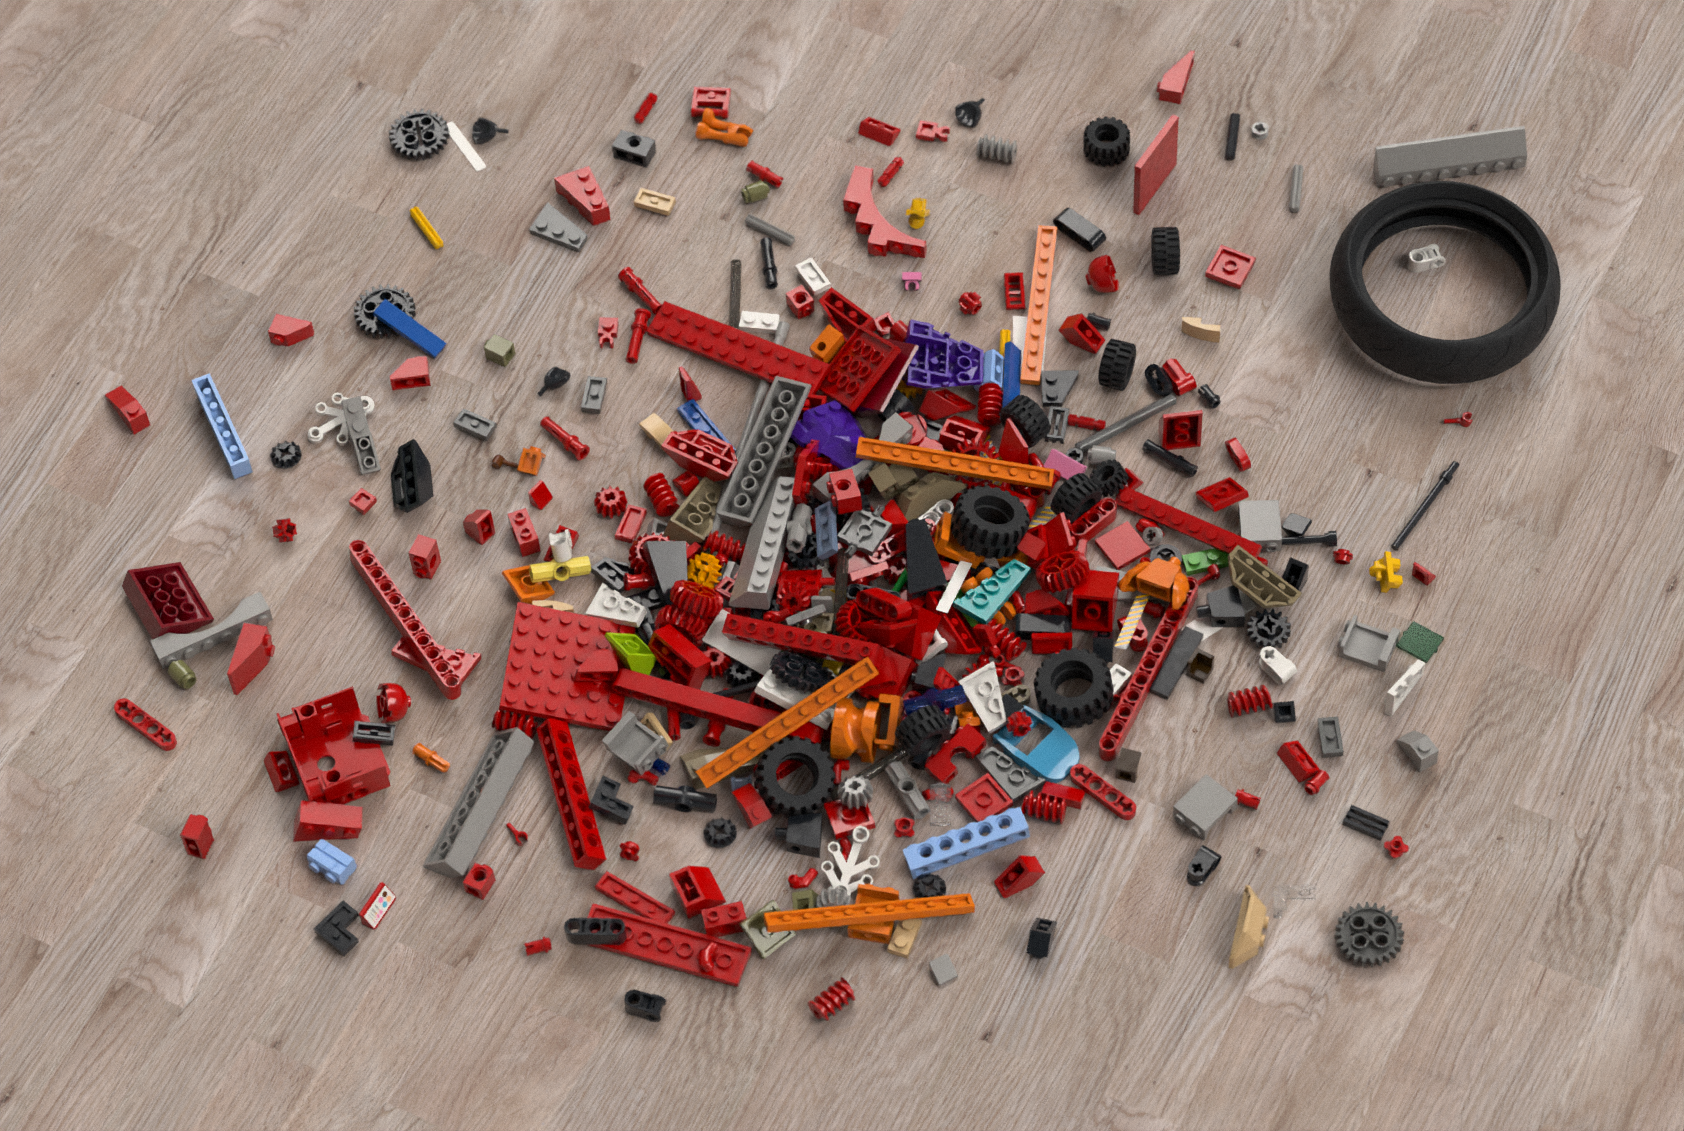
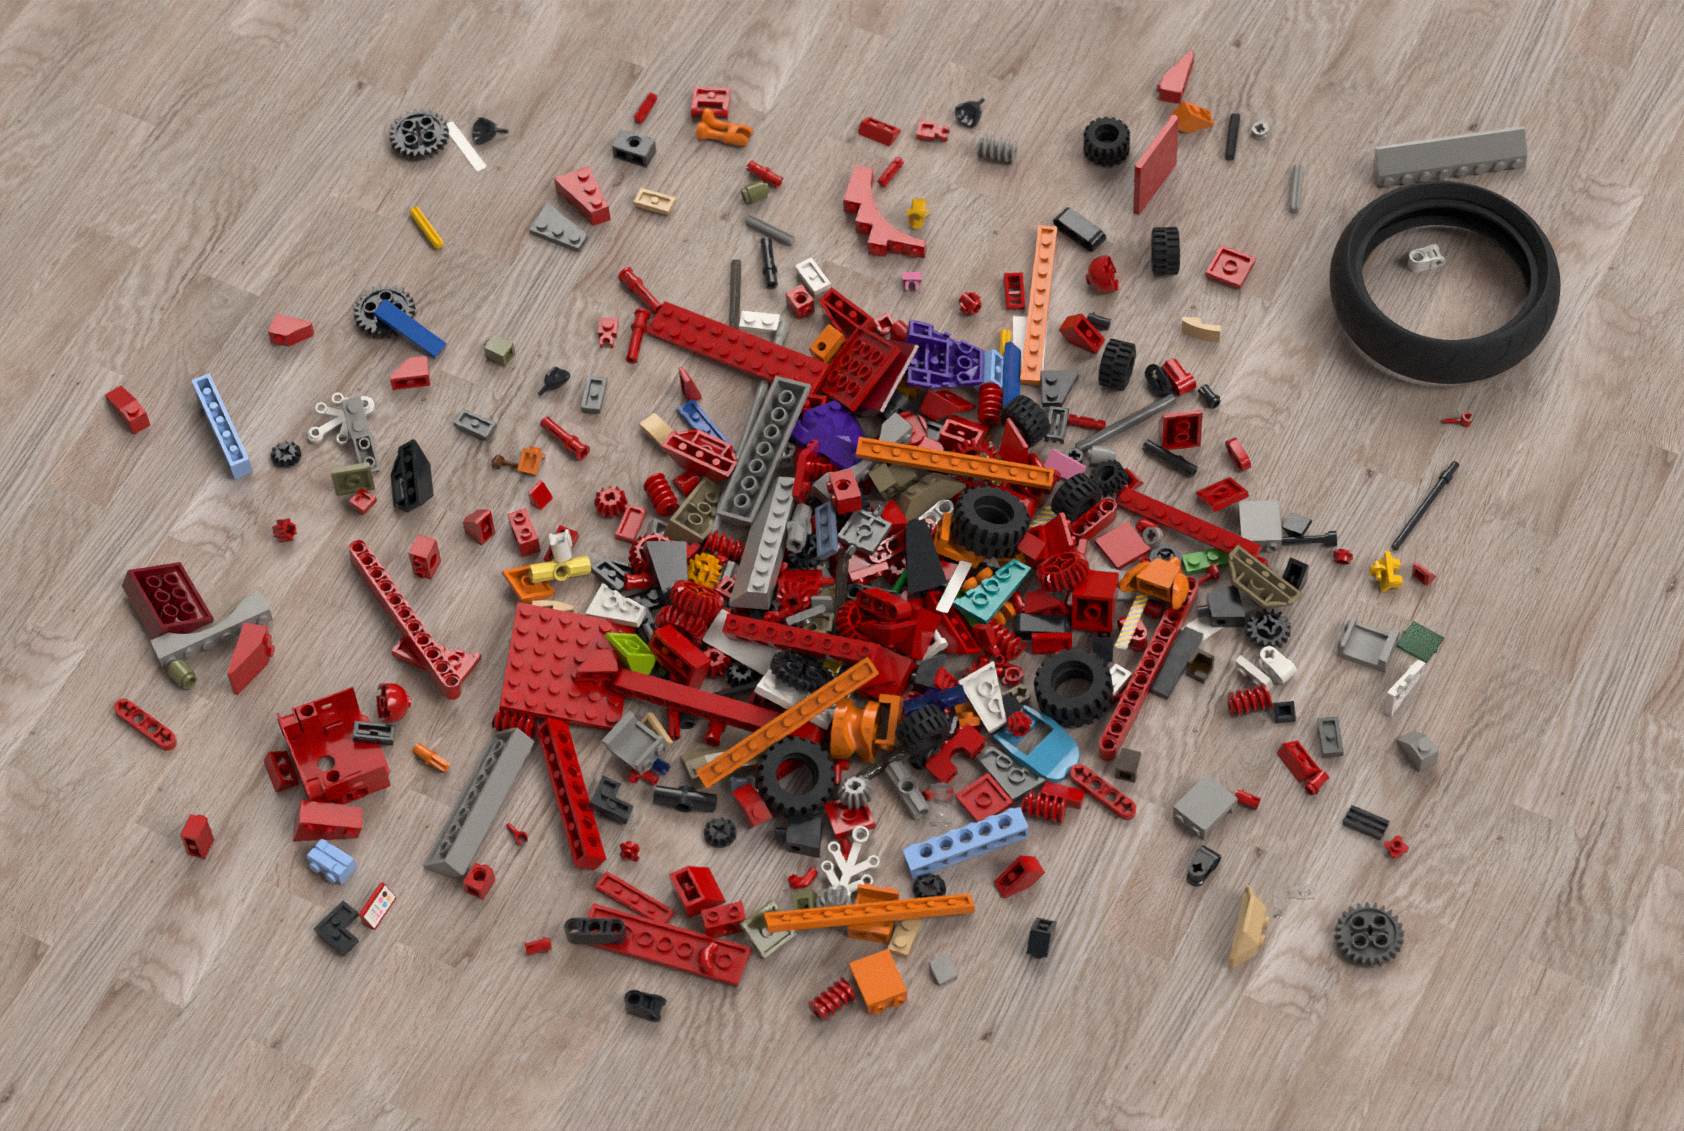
(352, 478): none -> olive tile
(879, 982): none -> orange panel
(904, 822): red plate -> none
(1192, 117): none -> orange slope
(1246, 669): none -> white plate

